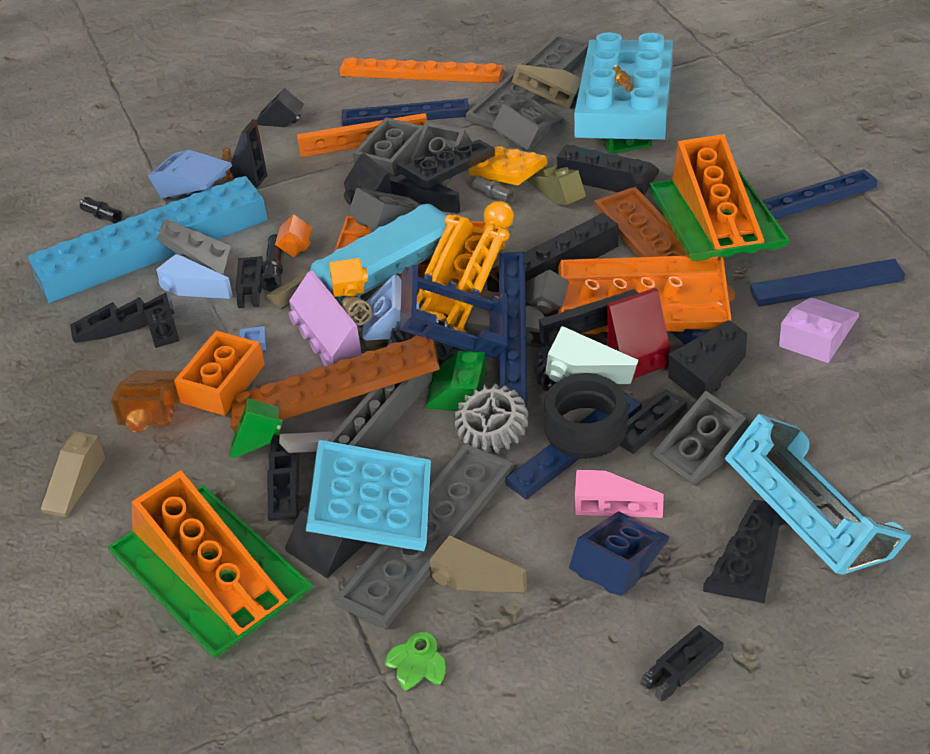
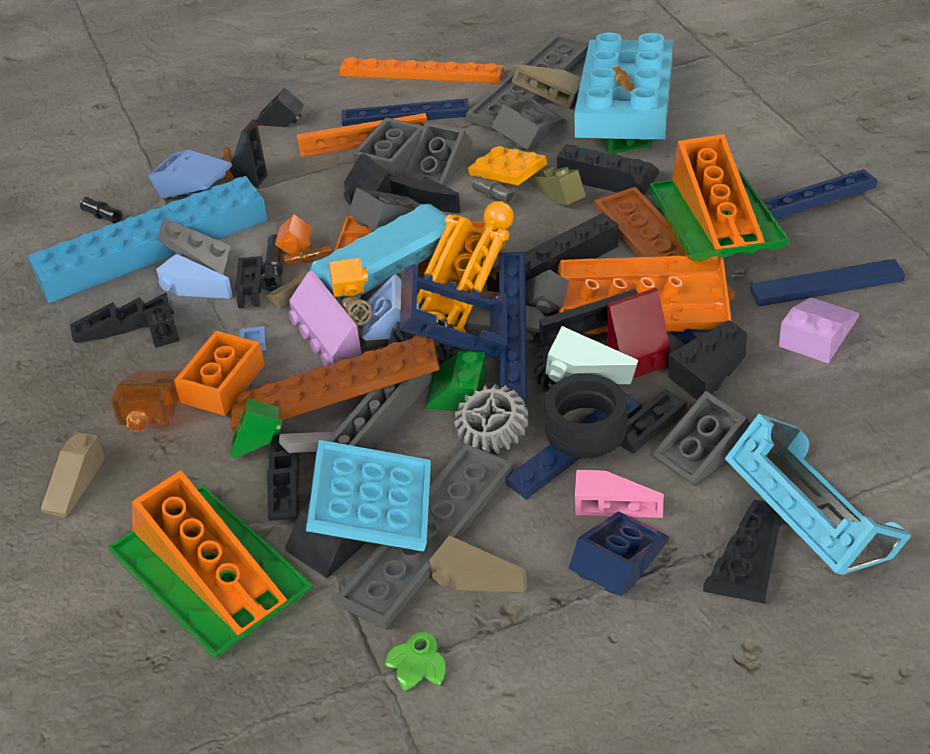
(307, 255): none -> clear orange bar
(446, 163): black wing -> none
(682, 661): black hinge -> none

